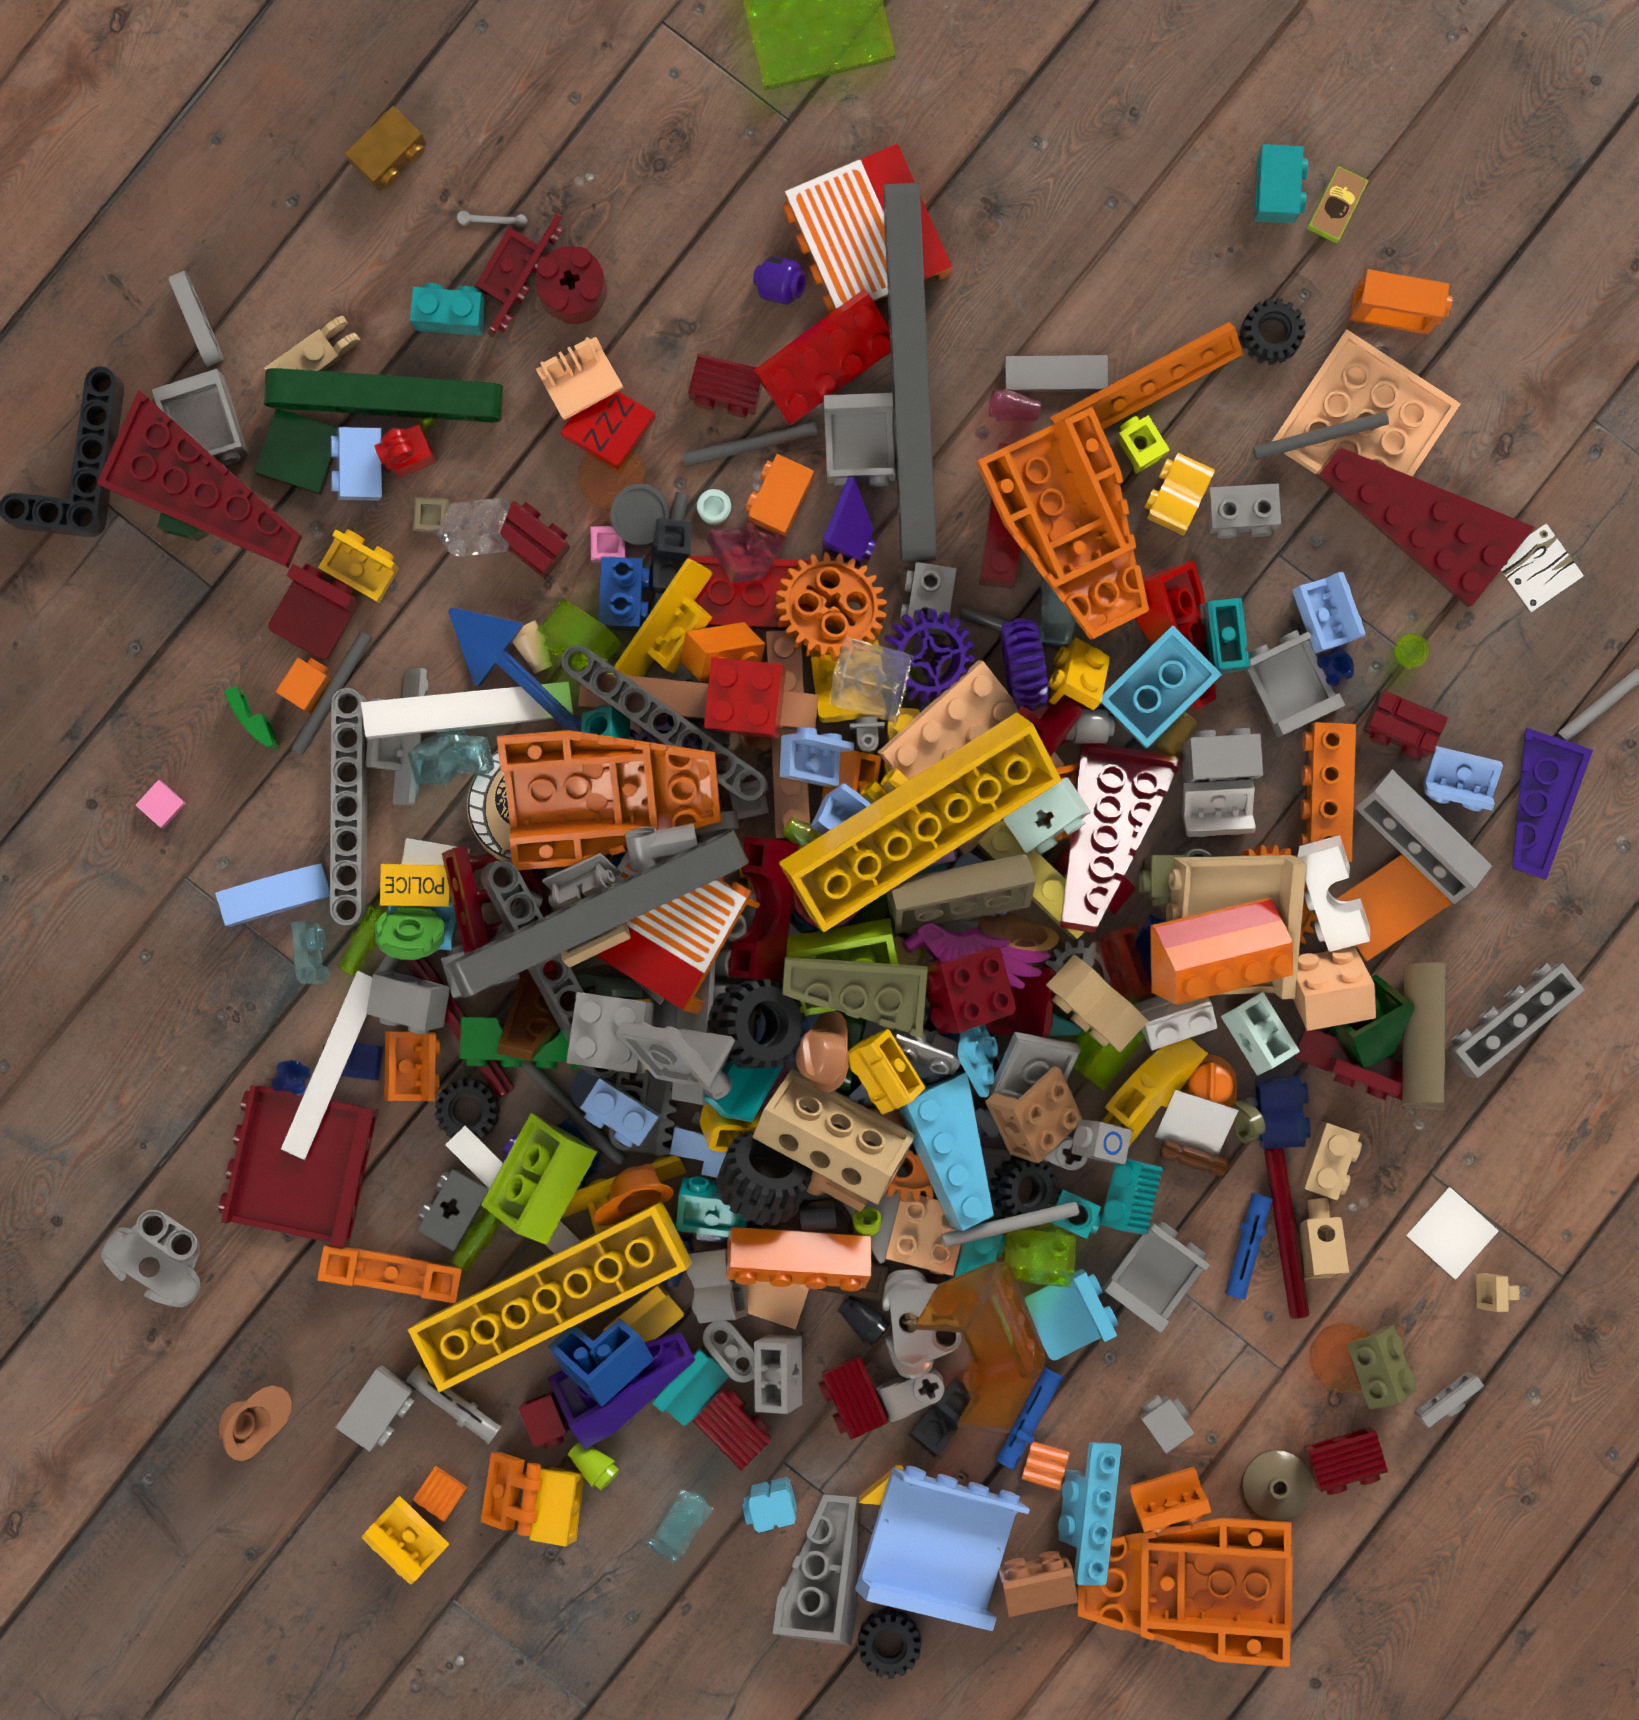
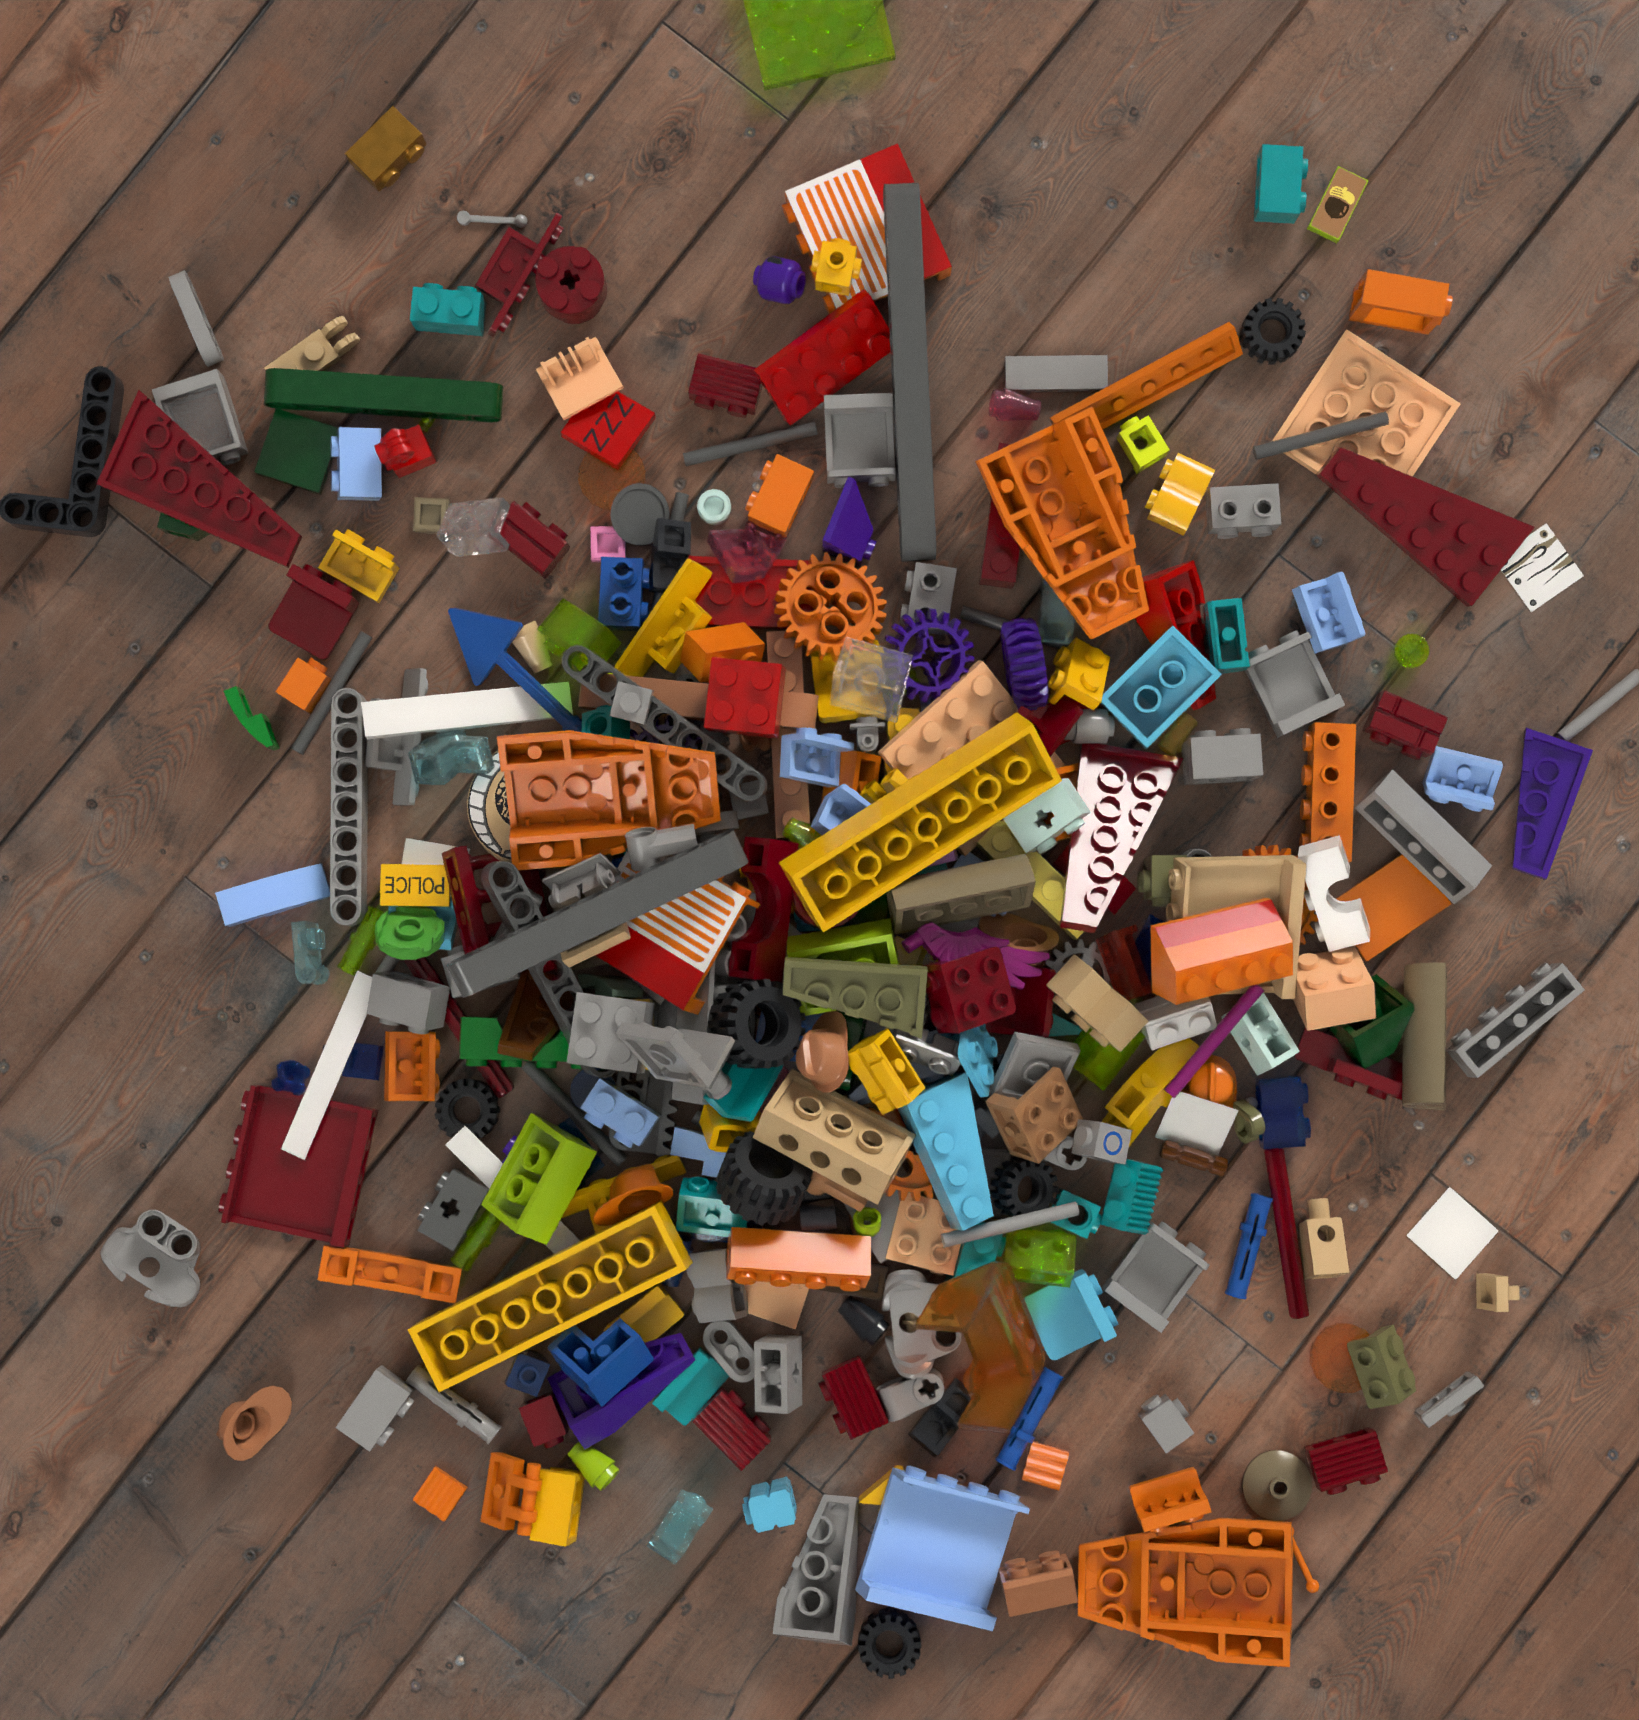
(161, 804): bright pink tile -> none
(405, 1540): yellow bracket -> none
(528, 1372): none -> dark blue bracket
(631, 703): none -> light grey plate
(836, 266): none -> yellow brick
(1089, 1512): medium azure bracket -> none
(1214, 1040): none -> magenta bar
(1218, 808): white bracket -> none
(1311, 1585): none -> orange hinge
(1329, 1160): tan brick -> none
(1342, 662): clear blue plate -> none

